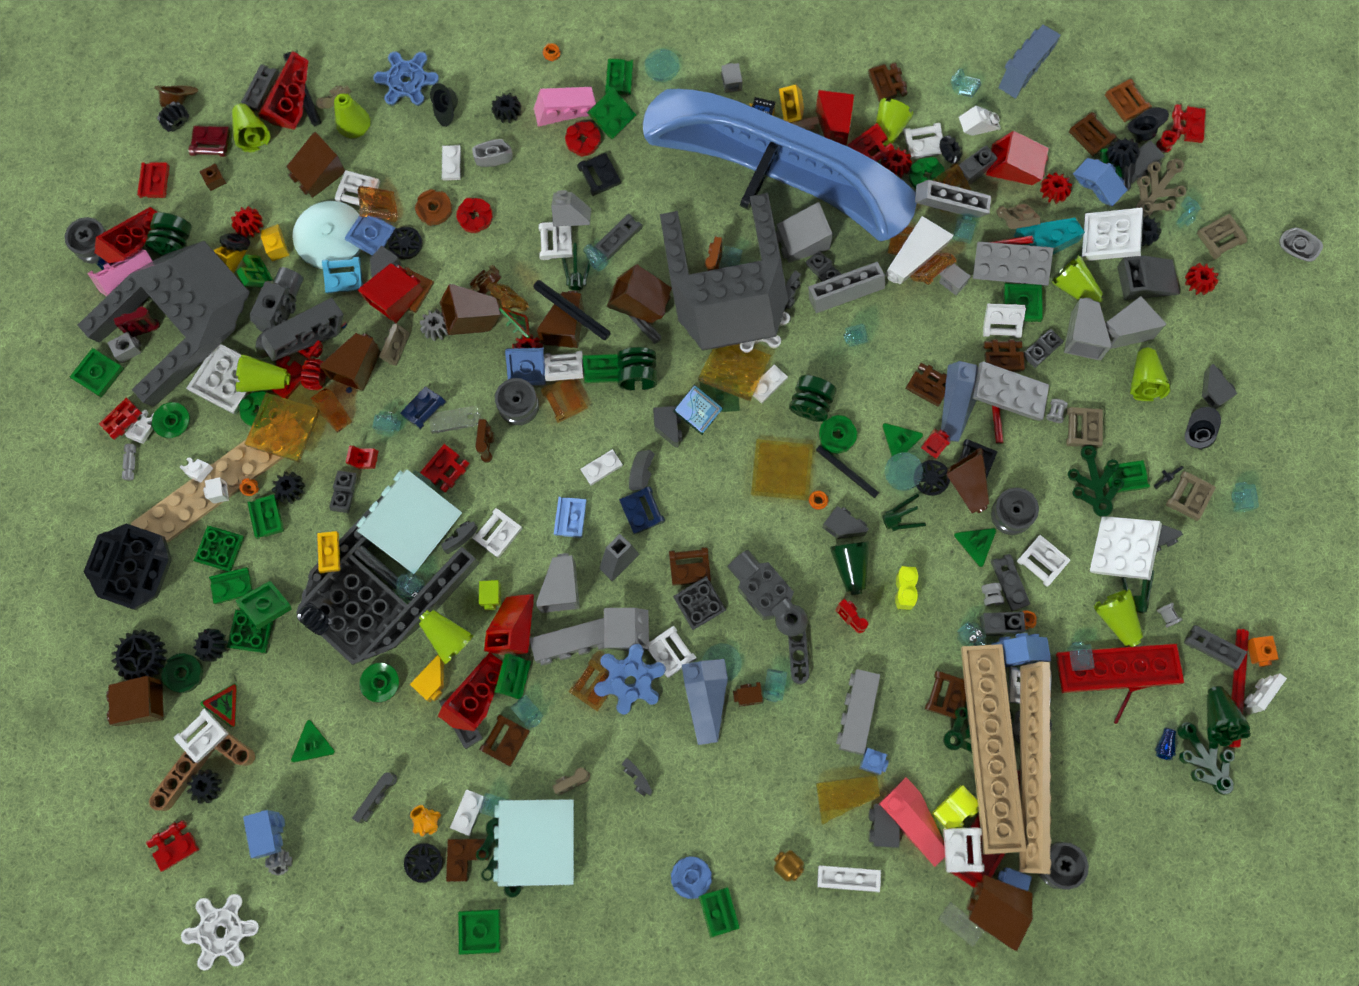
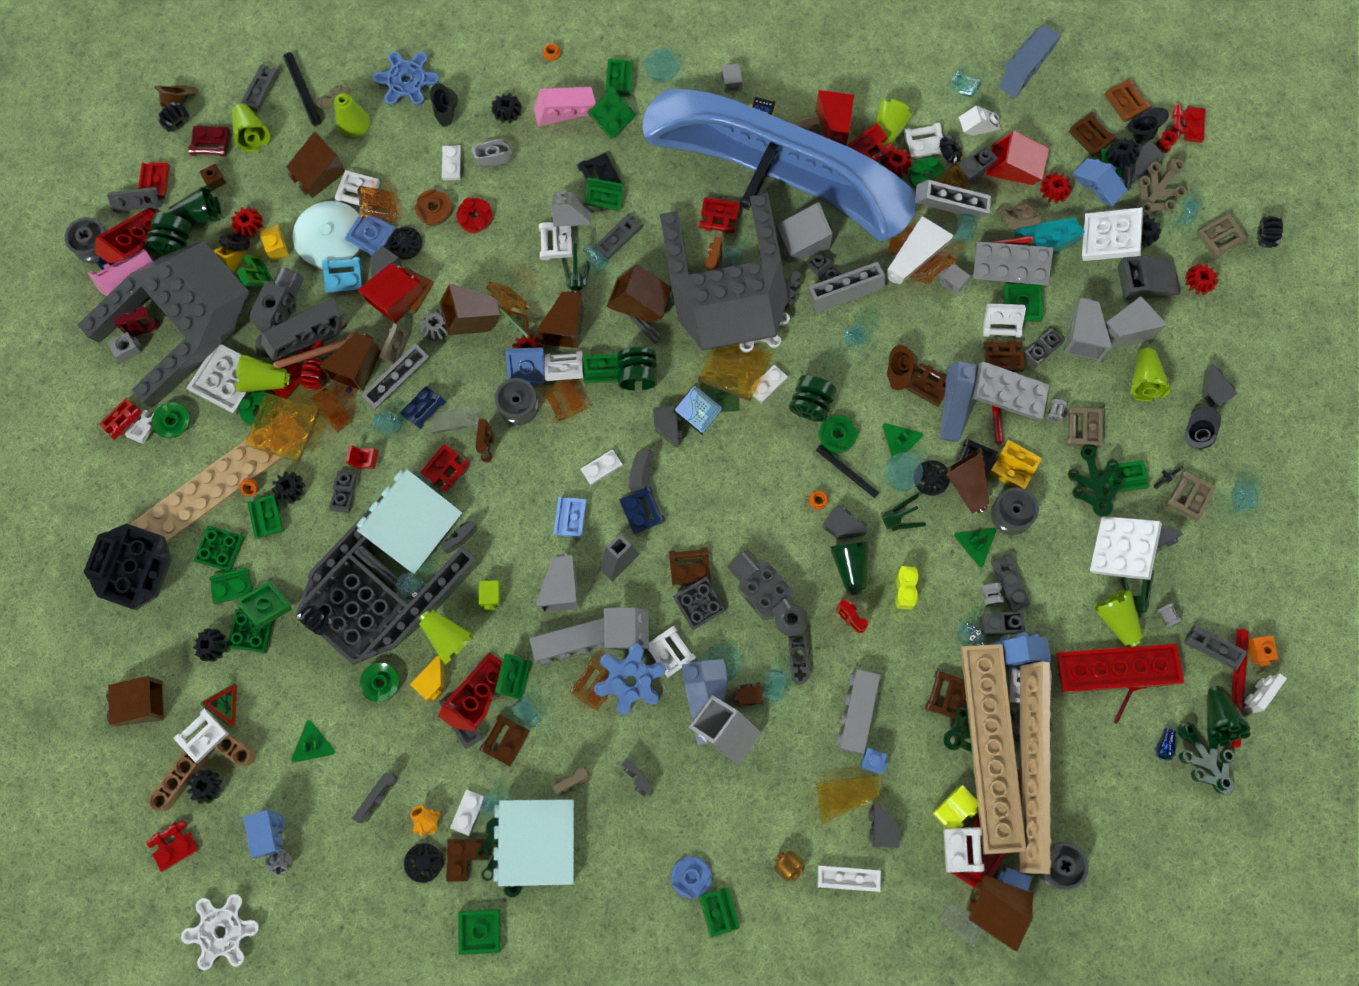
(96, 372): green plate -> none
(128, 462): light grey axle -> none
(134, 199): none -> dark grey plate
(135, 642): black gear -> none
(173, 668): dark green plate -> none
(196, 470): white plate -> none
(198, 207): none -> dark green cone
(216, 490): white plate -> none
(286, 98): red wedge -> none
(310, 354): none -> nougat piece
(328, 552): yellow plate -> none
(394, 376): none -> light grey brick
(481, 280): reddish brown plate -> none
(501, 537): white plate -> none
(511, 626): red slope -> none
(572, 310): black axle -> none
(584, 129): red plate -> none
(603, 194): none -> green plate
(719, 210): none -> red plate
(725, 730): none -> light grey slope
(782, 469): clear yellow plate -> none
(792, 103): yellow slope -> none
(883, 84): reddish brown plate -> none
(901, 366): none -> reddish brown piece
(914, 819): coral wedge -> none
(936, 443): red bracket -> none
(1019, 459): none -> yellow slope
(1032, 619): orange plate -> none
(1048, 556): white plate -> none
(1078, 281): lime cone -> none
(1081, 656): clear light blue bracket -> none
(1270, 231): none -> black gear
(1301, 244): light grey piece -> none

